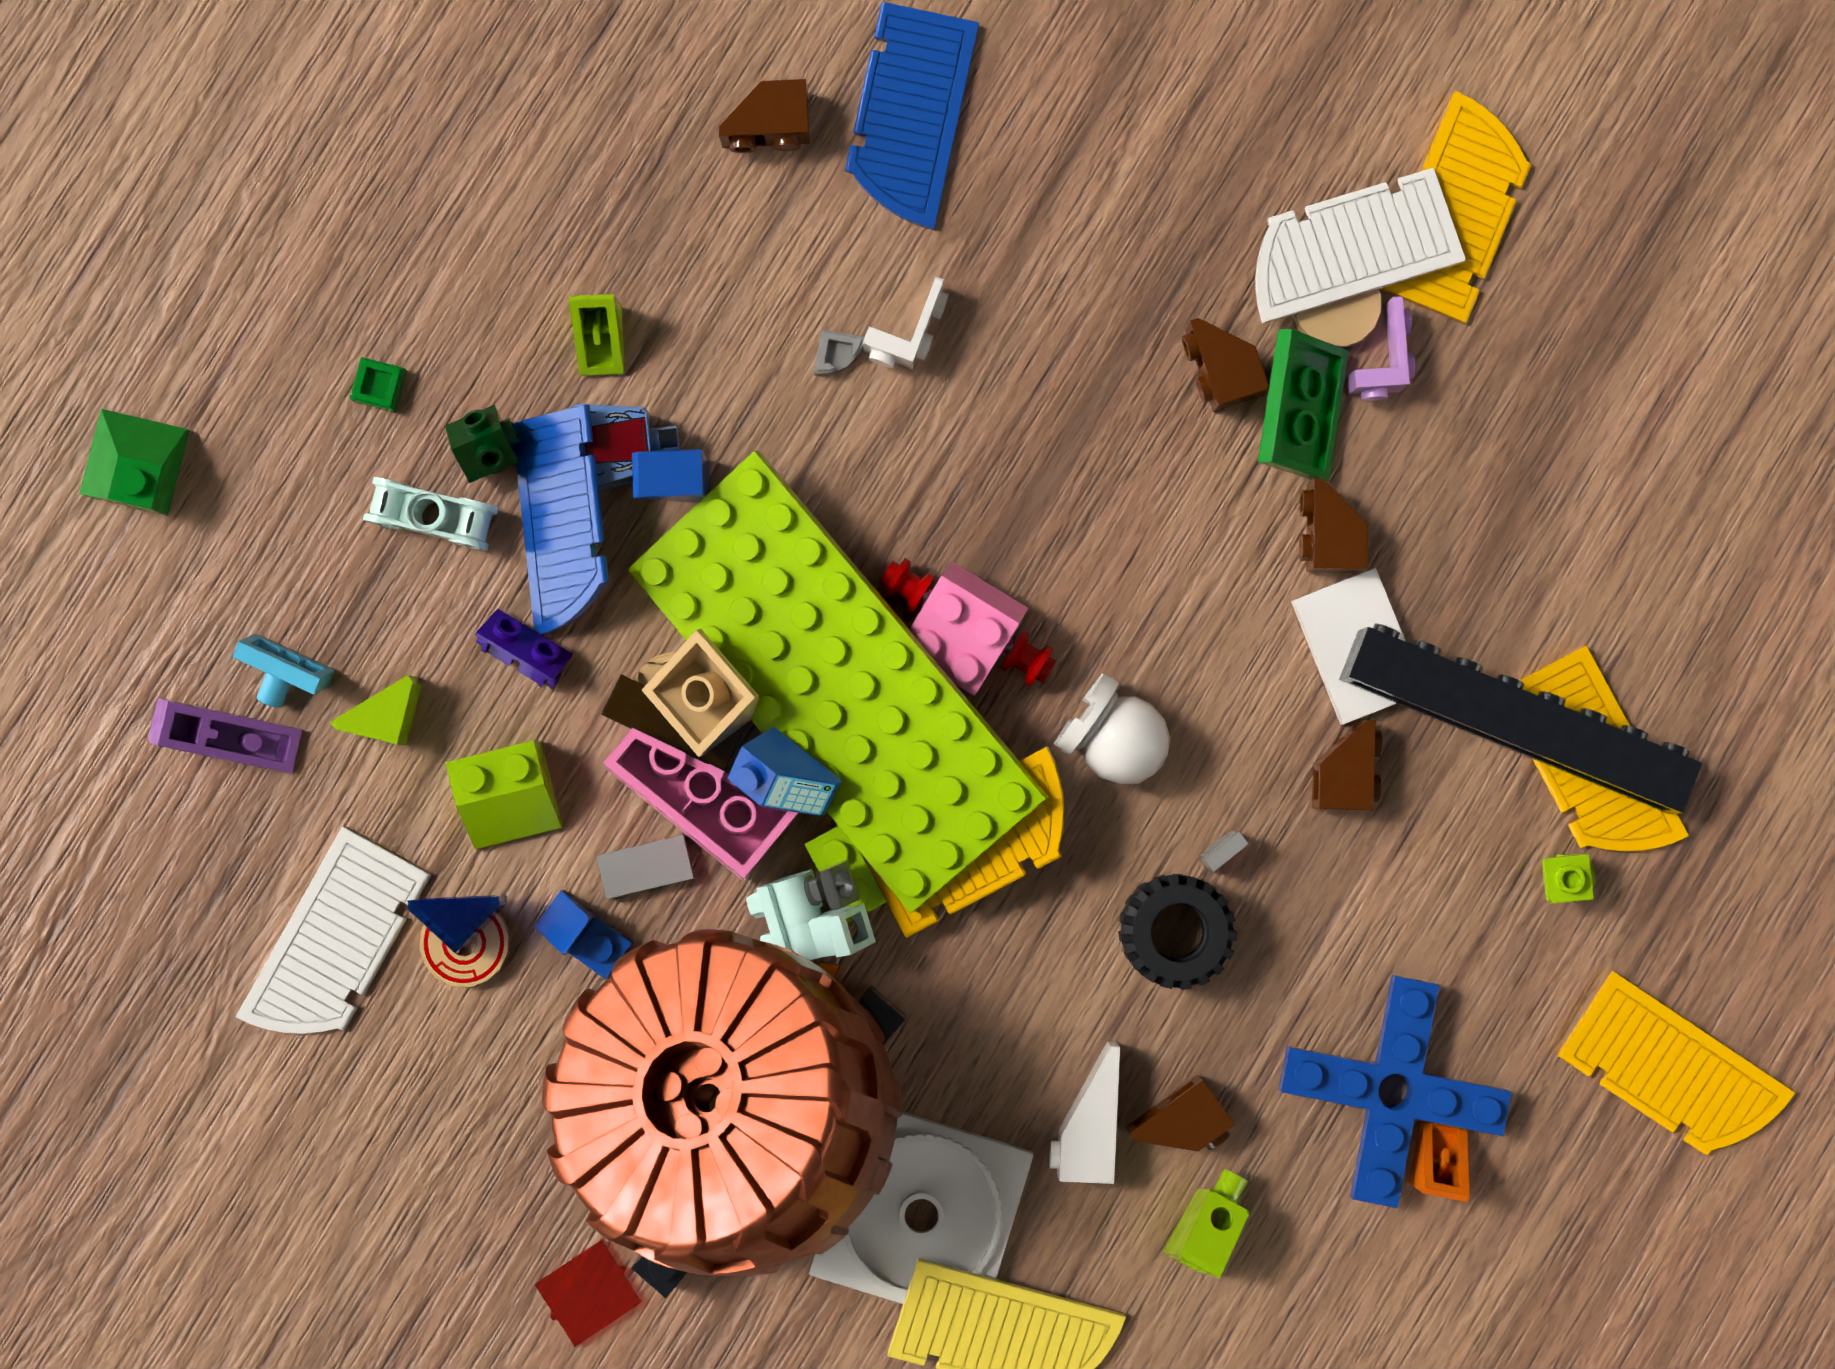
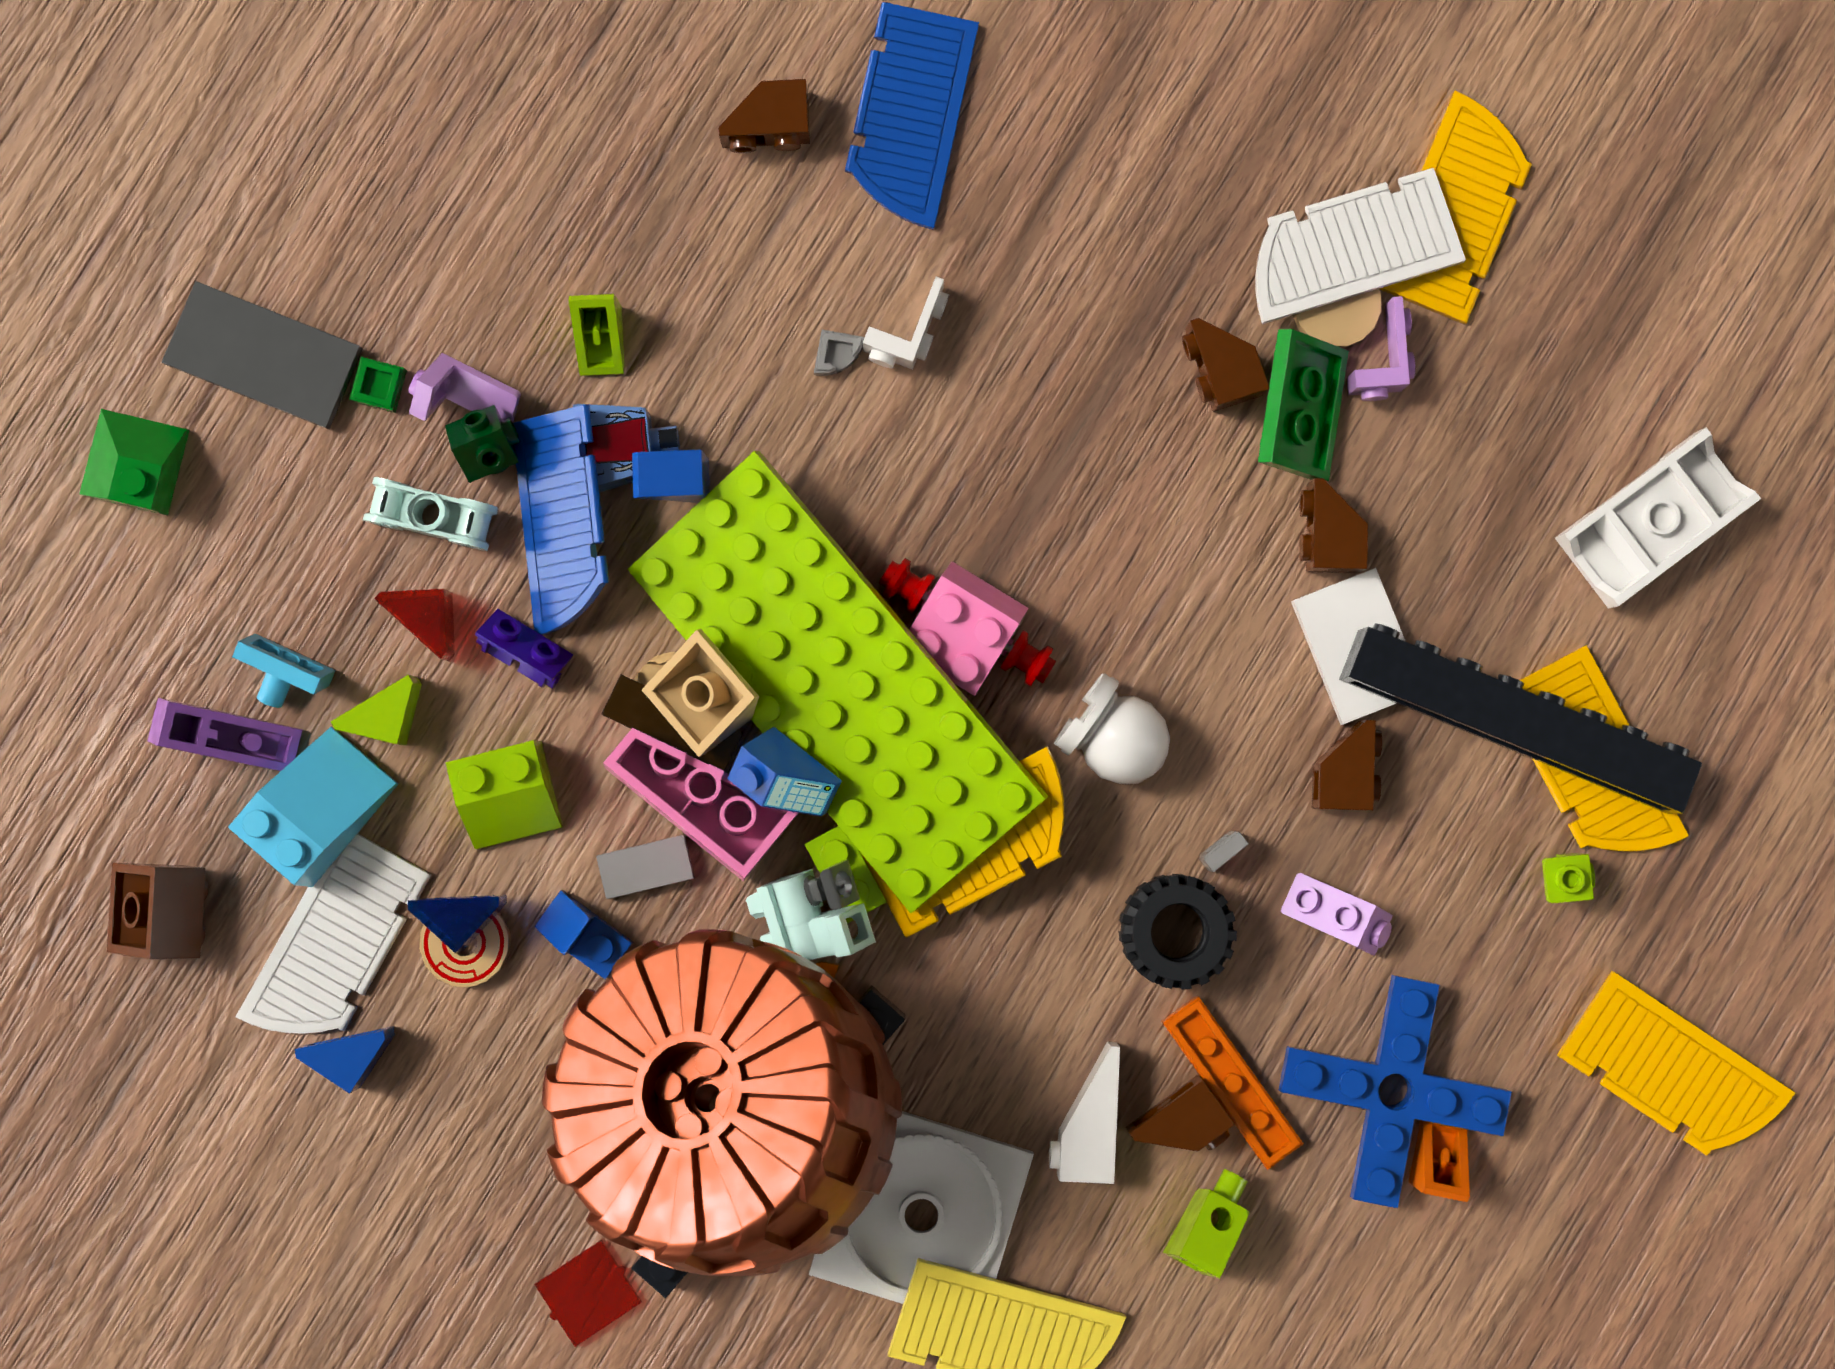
(156, 910): none -> reddish brown slope
(262, 355): none -> dark grey tile
(313, 808): none -> medium azure slope
(347, 1058): none -> blue slope
(426, 615): none -> clear red slope
(461, 385): none -> lavender bracket
(1232, 1082): none -> orange tile
(1338, 914): none -> bracket
(1656, 520): none -> white piece

